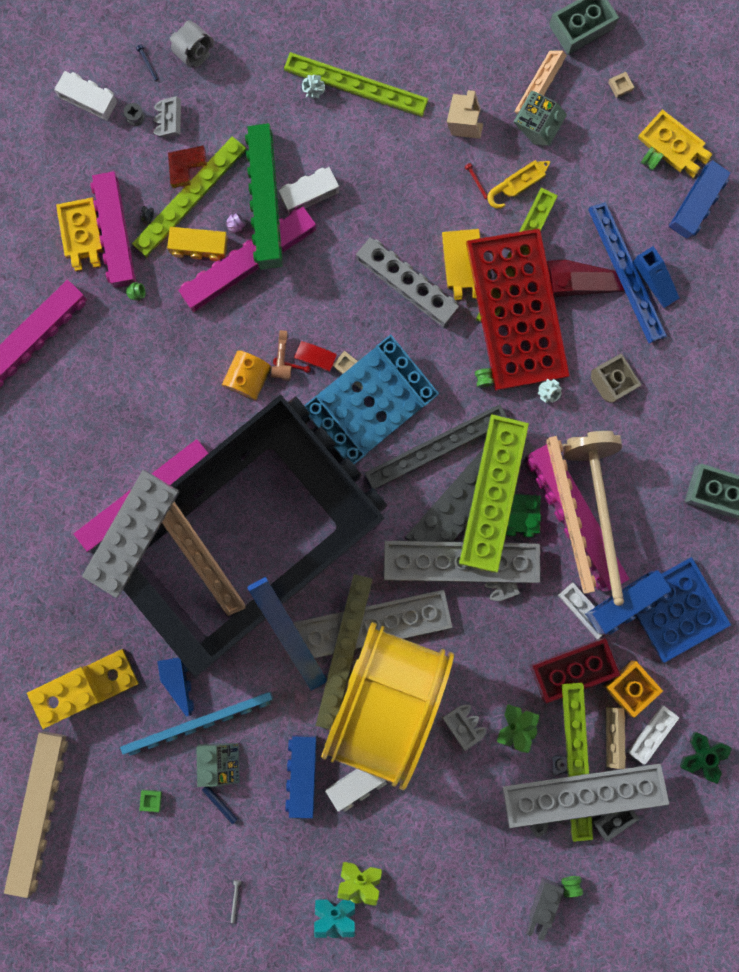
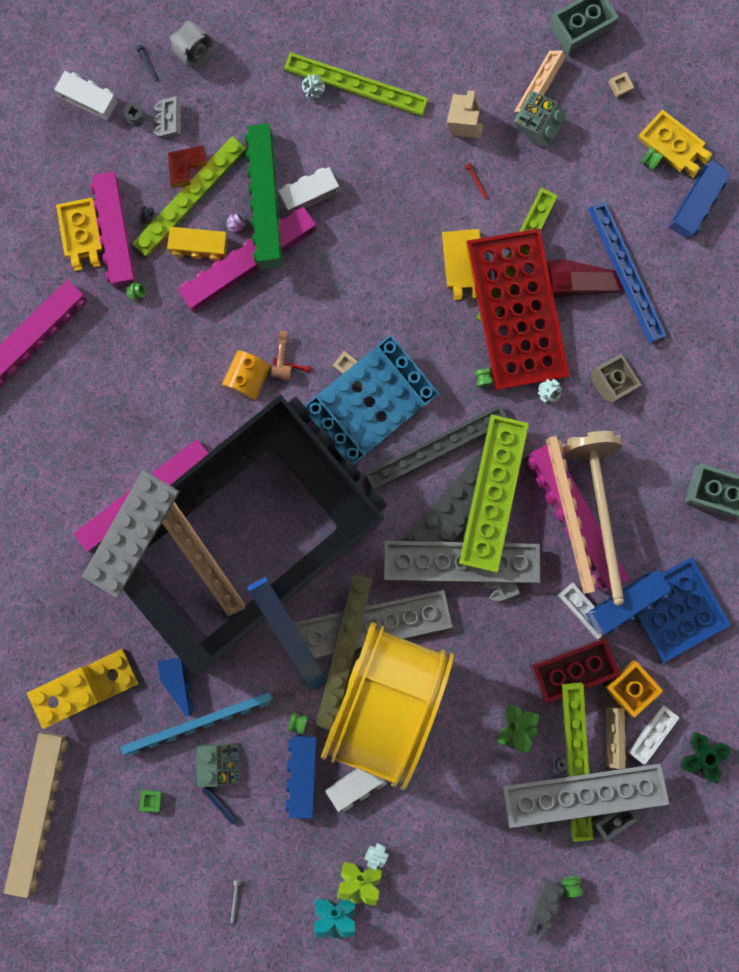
(297, 723): none -> bright green wheel
(315, 356): red slope -> none
(376, 856): none -> light aqua gear
(410, 292): light grey brick -> none
(463, 727): light grey plate -> none
(519, 181): yellow plate -> none
(524, 516): green plate -> none
(656, 276): blue slope -> none

